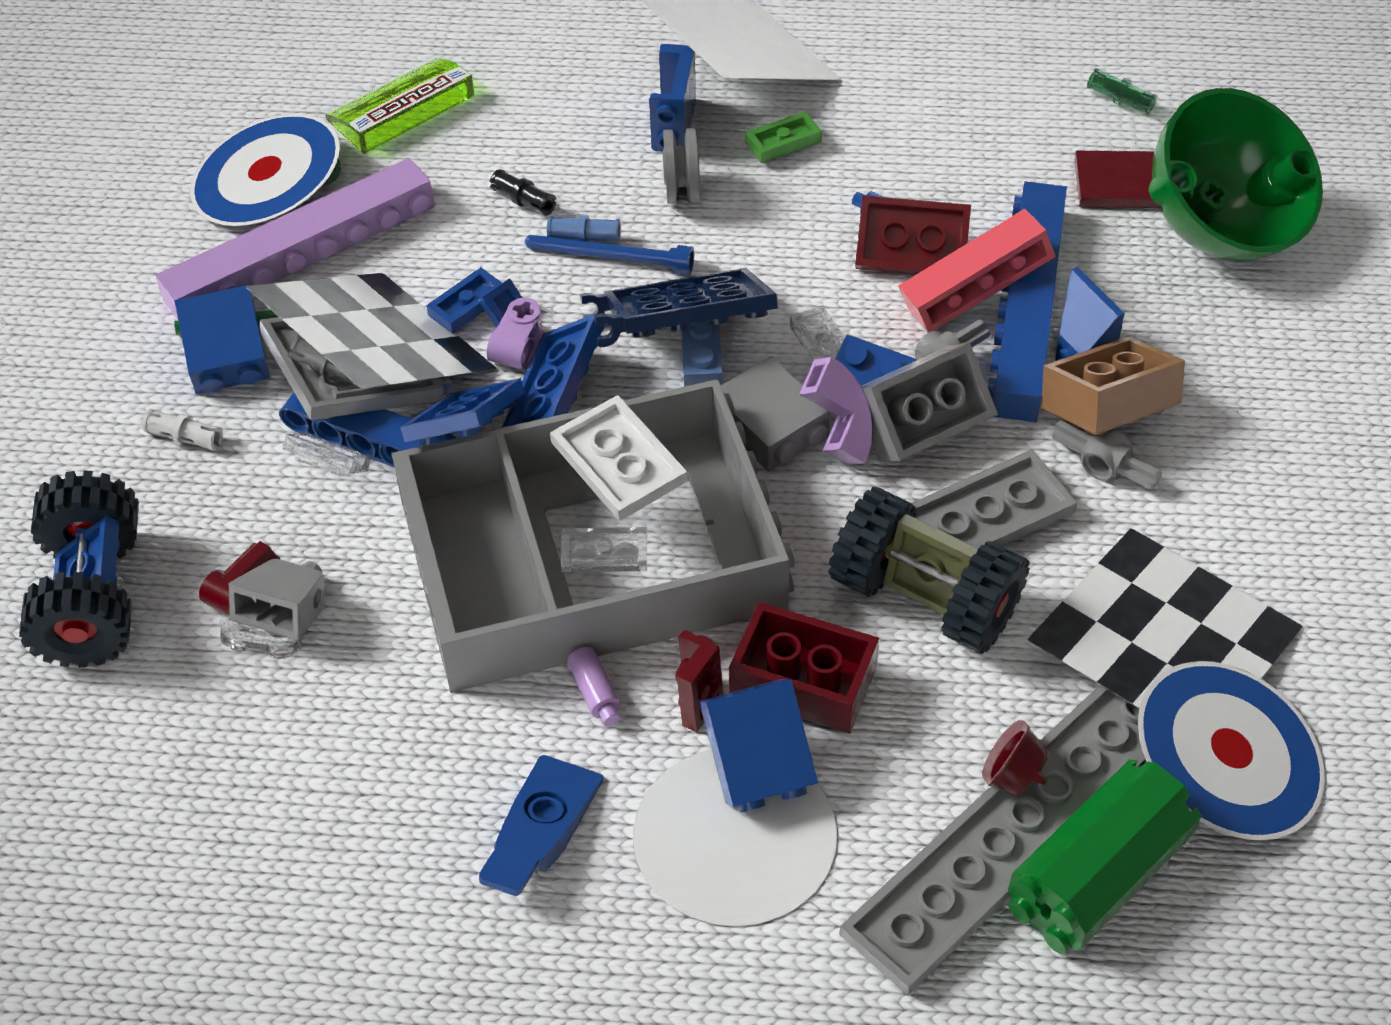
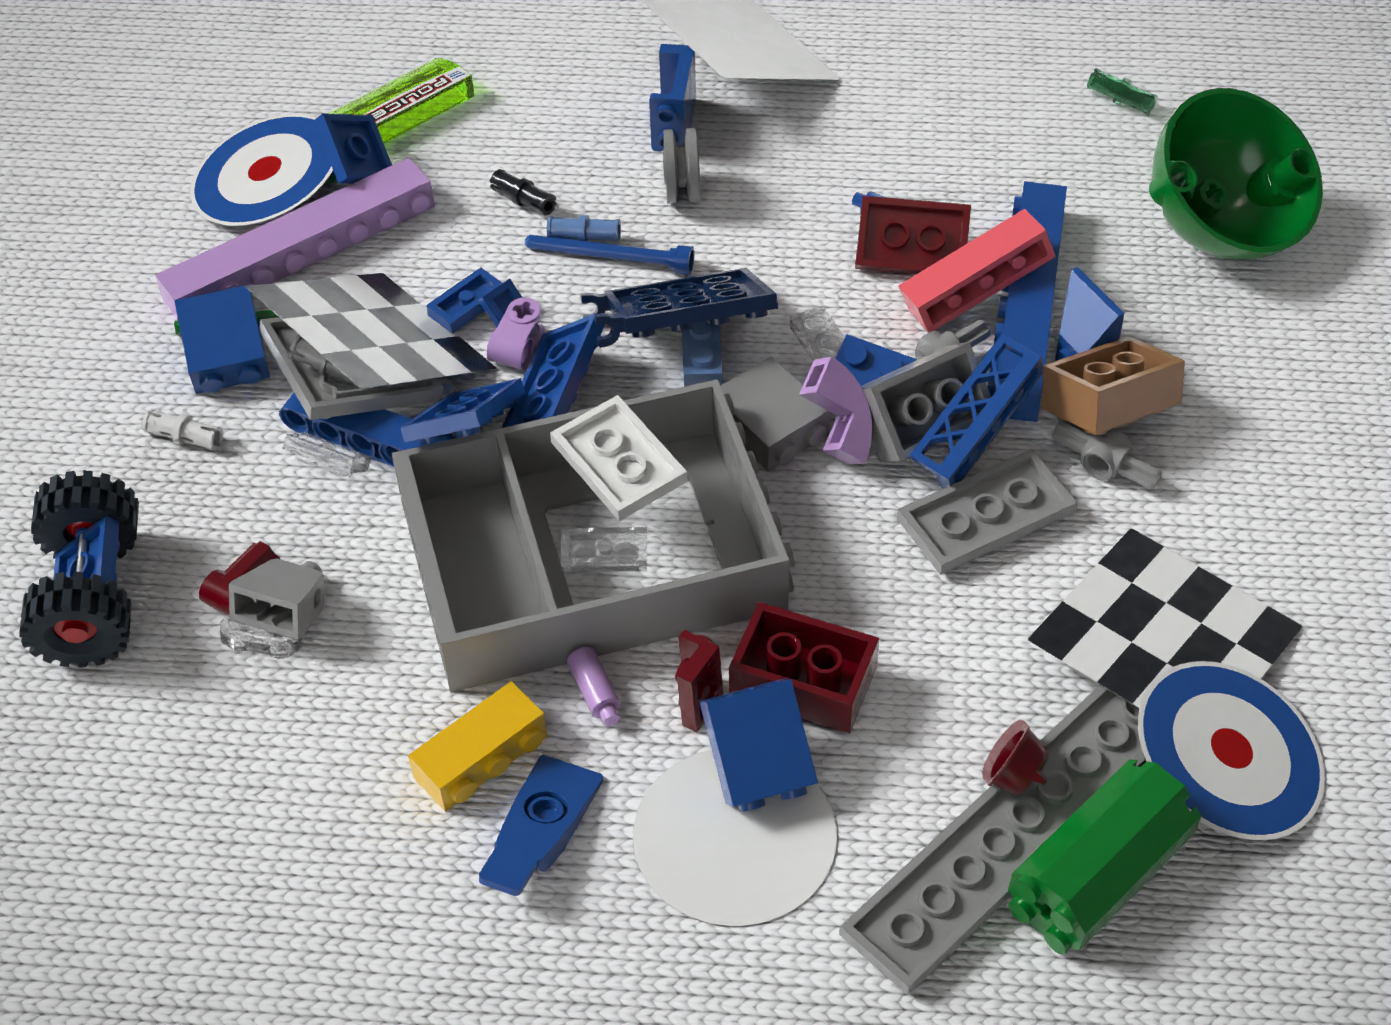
(352, 146): none -> blue plate
(478, 746): none -> yellow brick
(783, 137): bright green plate -> none
(964, 583): black plate -> none
(989, 421): none -> blue fence
(1114, 179): dark red tile -> none

